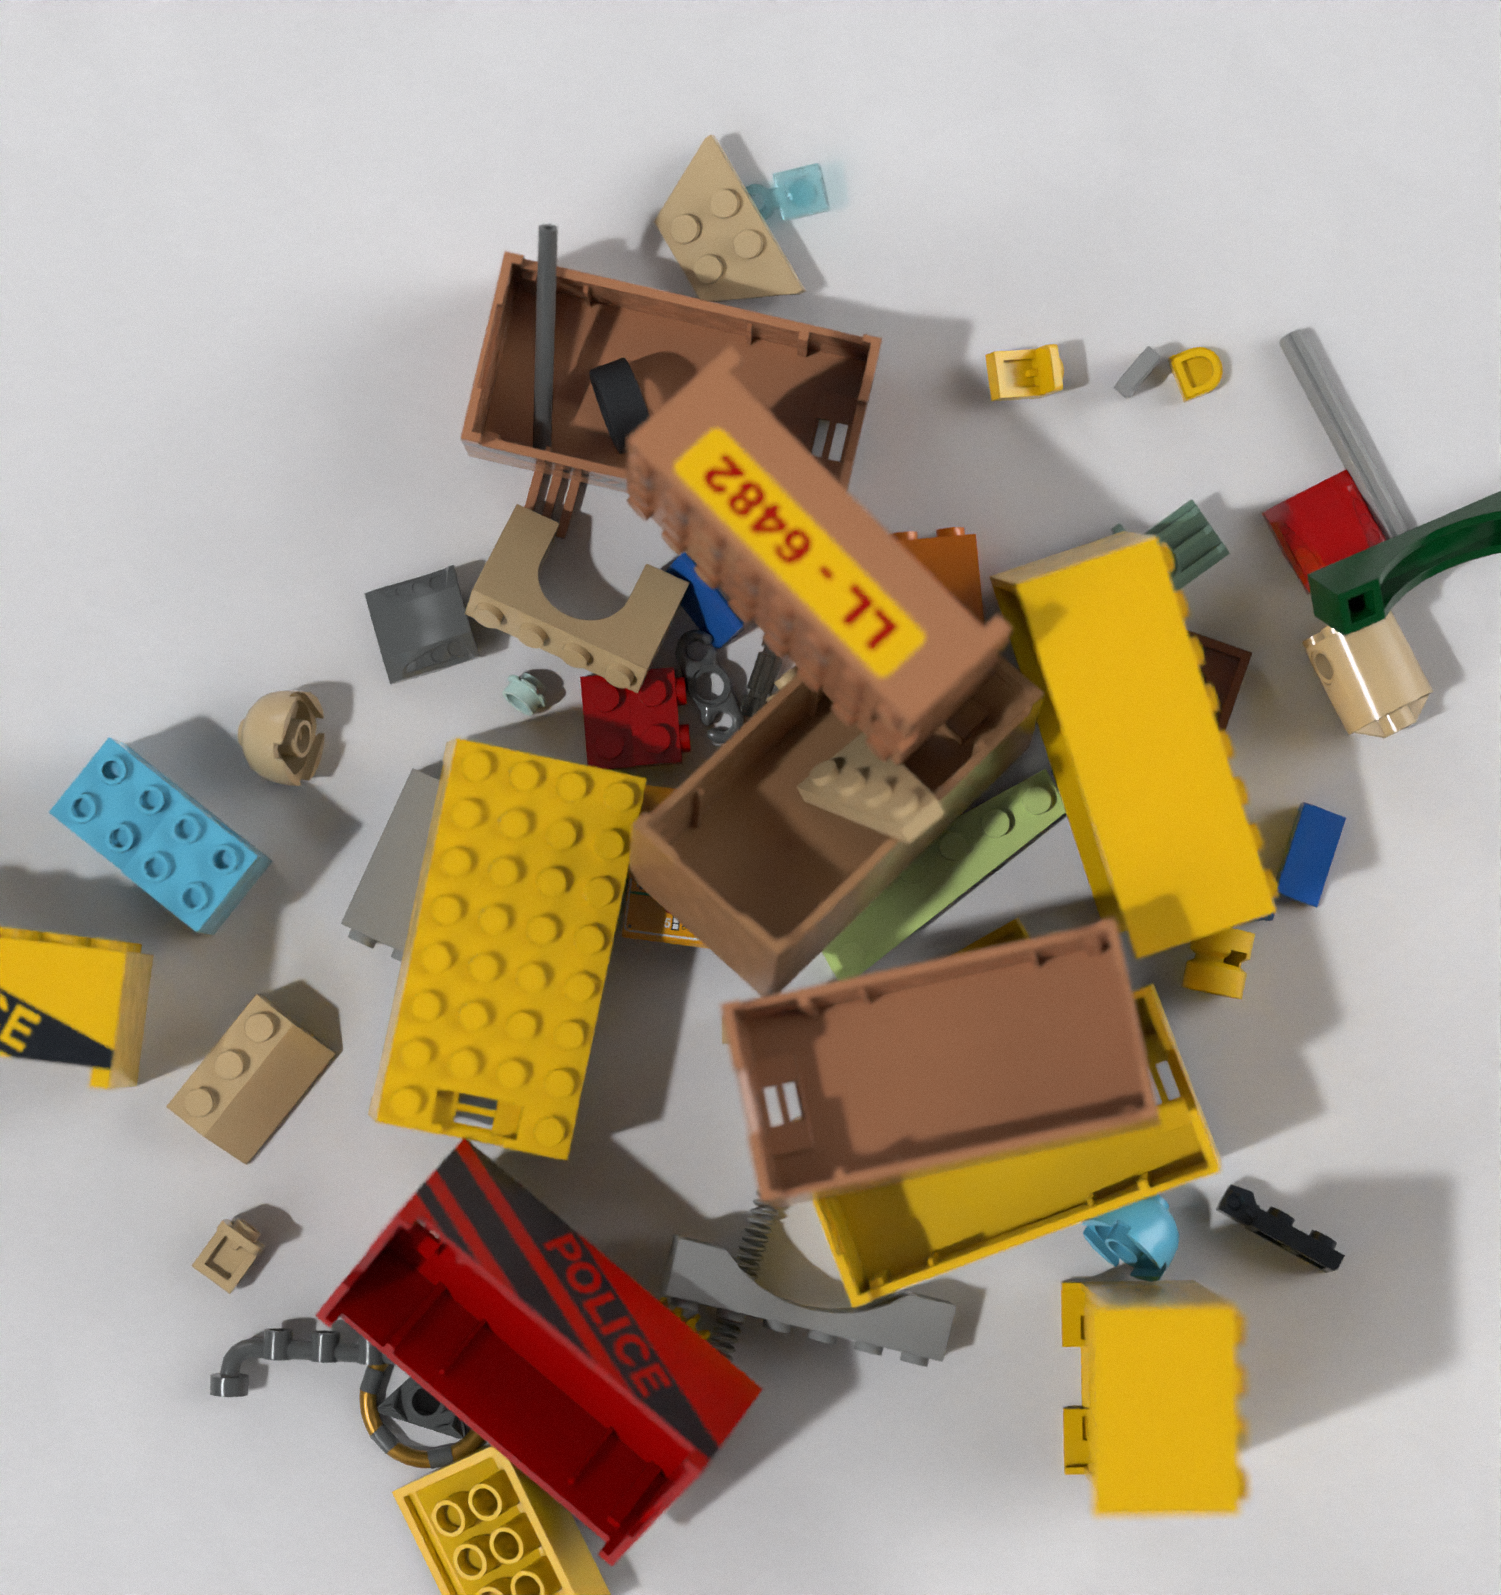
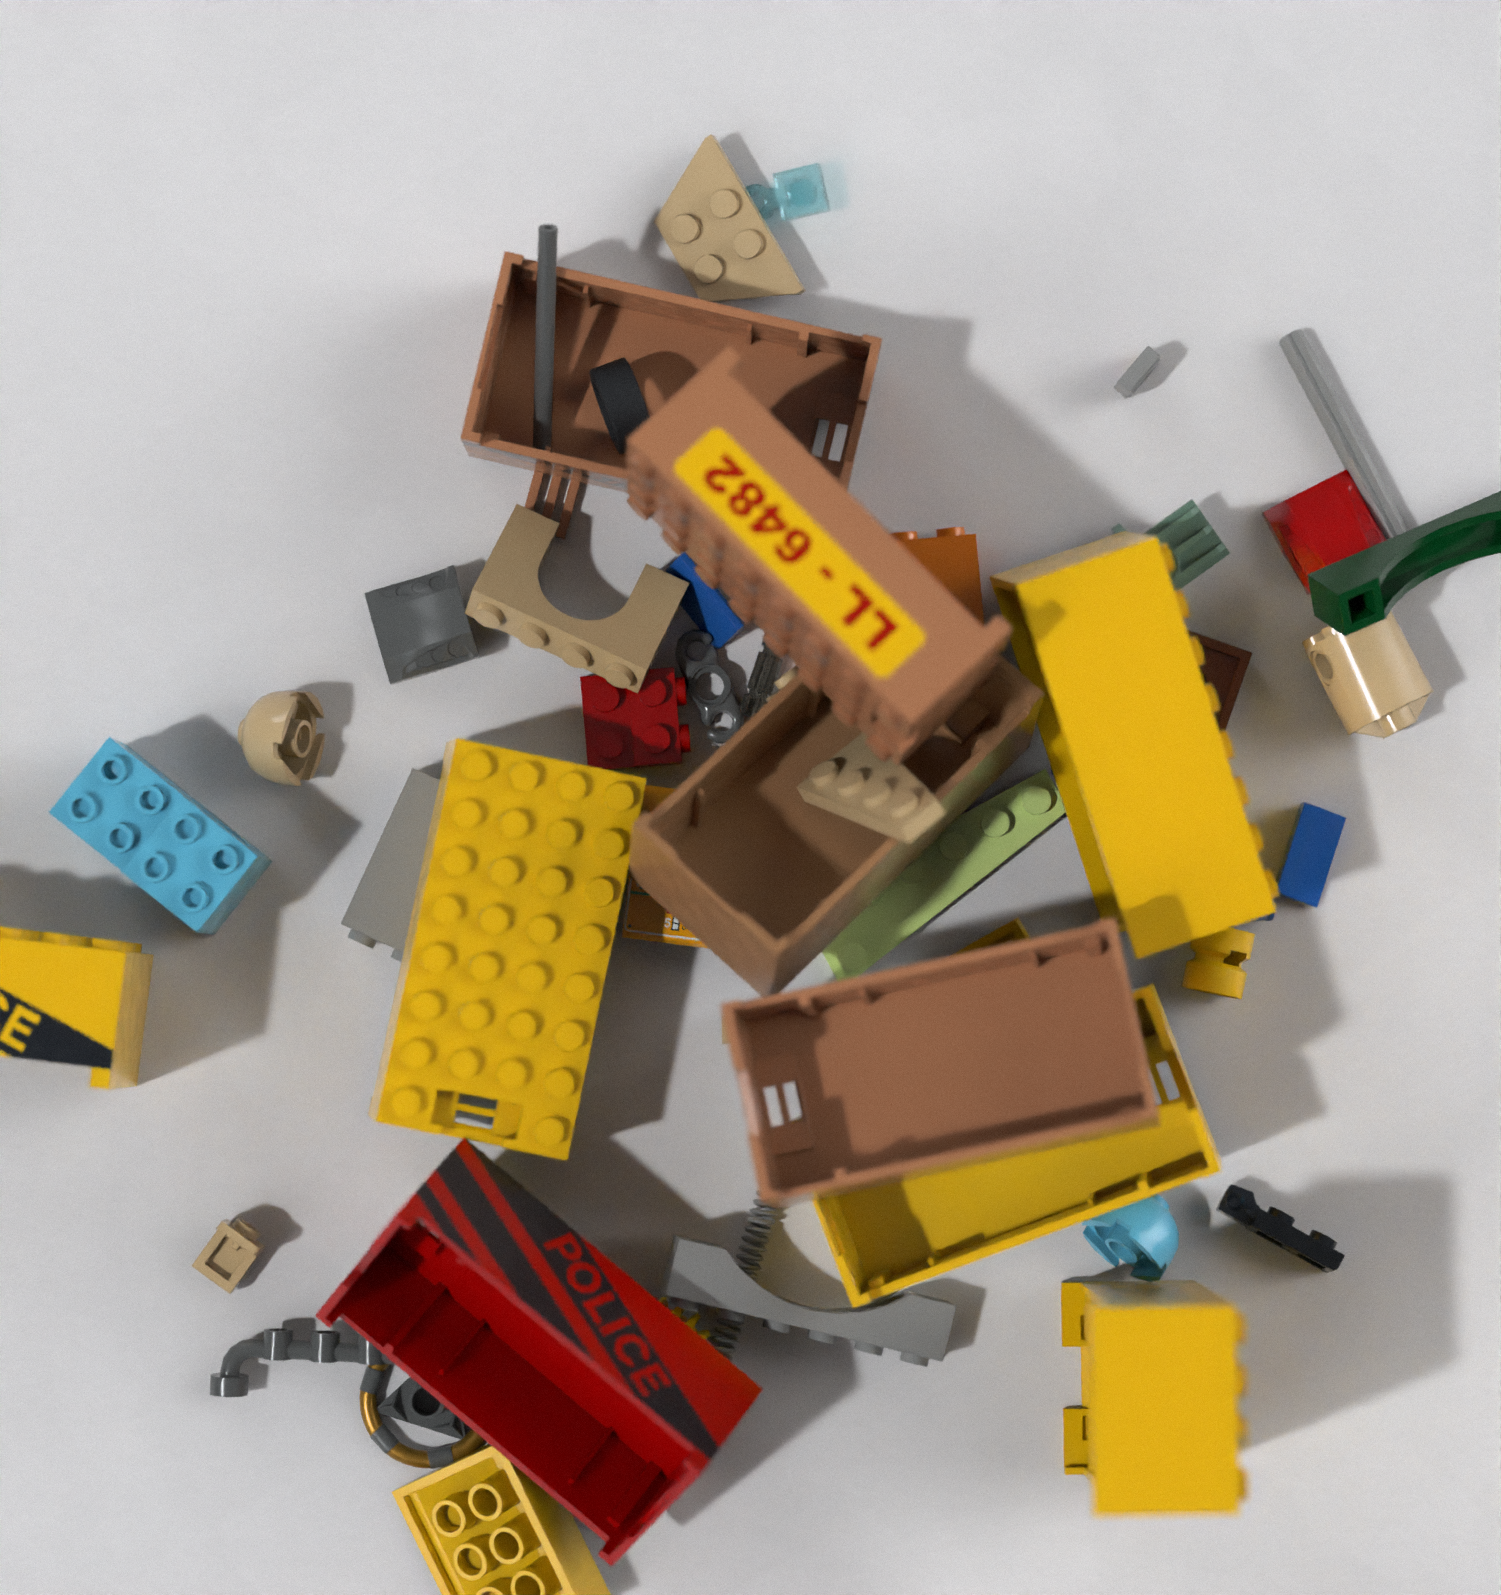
(251, 1079): tan slope -> none
(525, 693): light aqua plate -> none
(1024, 373): yellow bracket -> none
(1196, 372): yellow tile -> none

